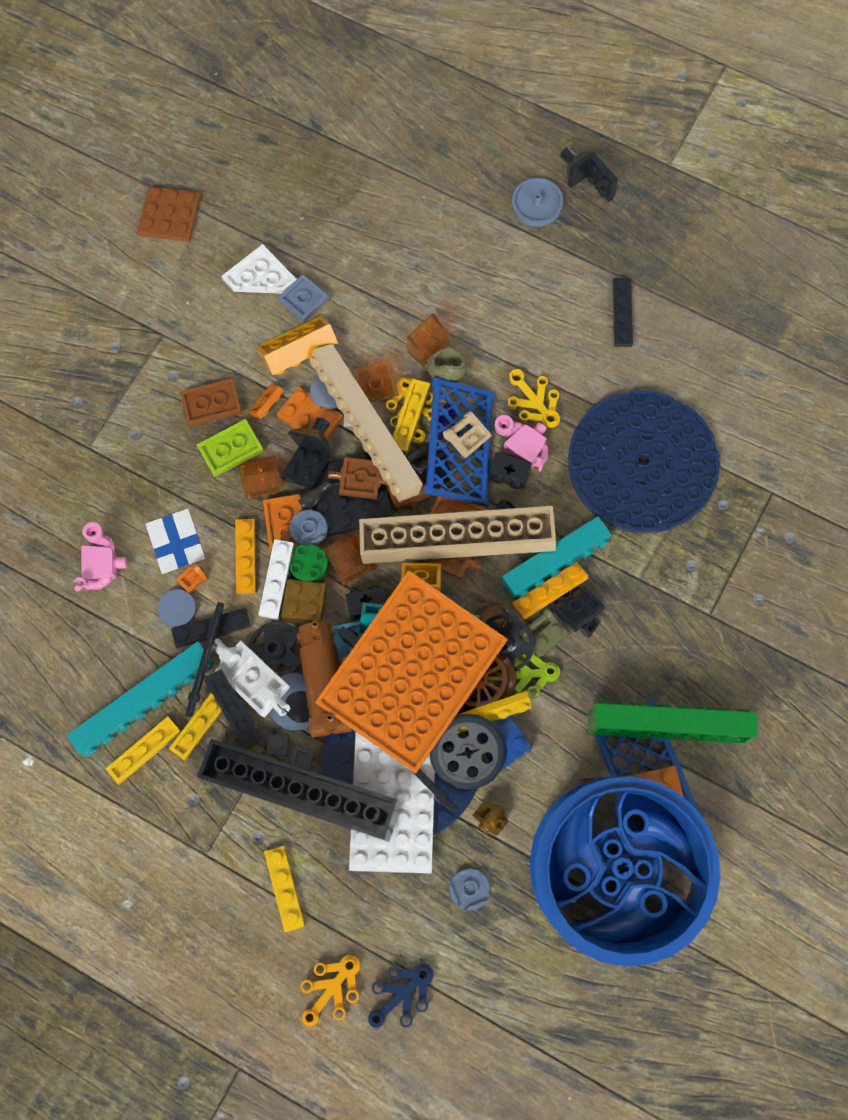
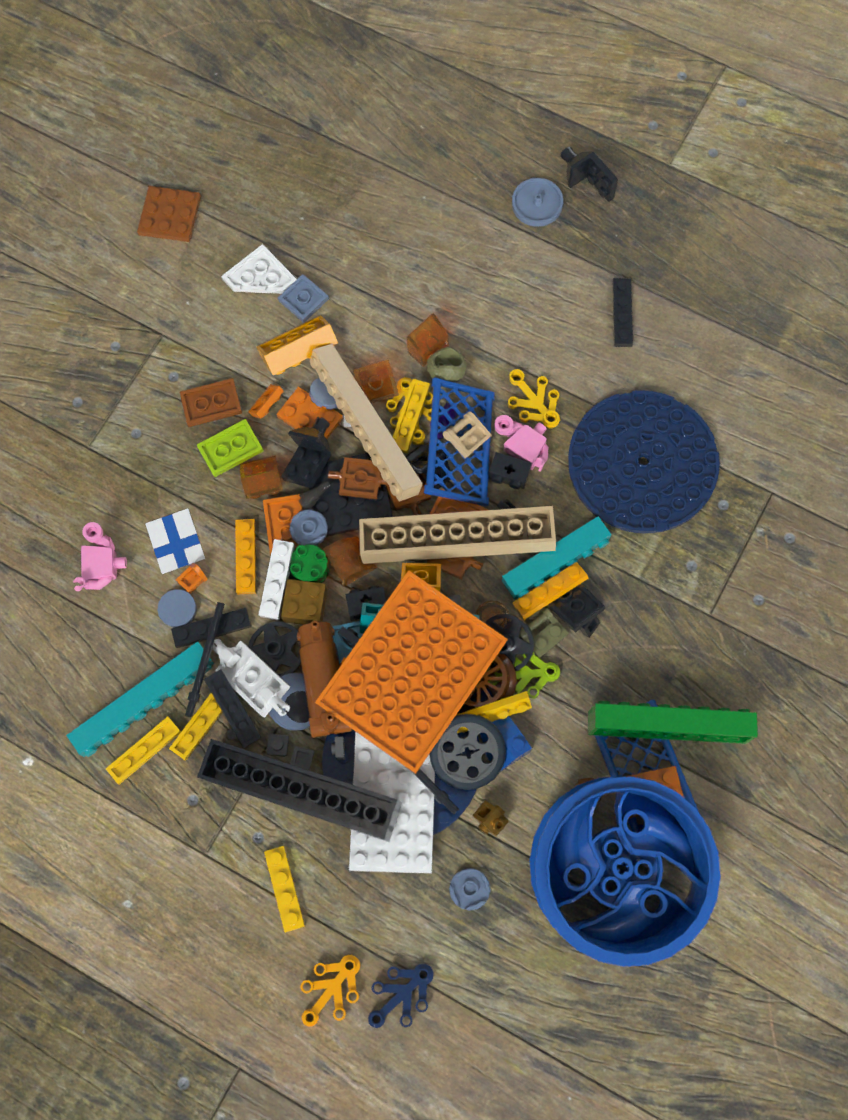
(338, 748): none -> dark grey plate

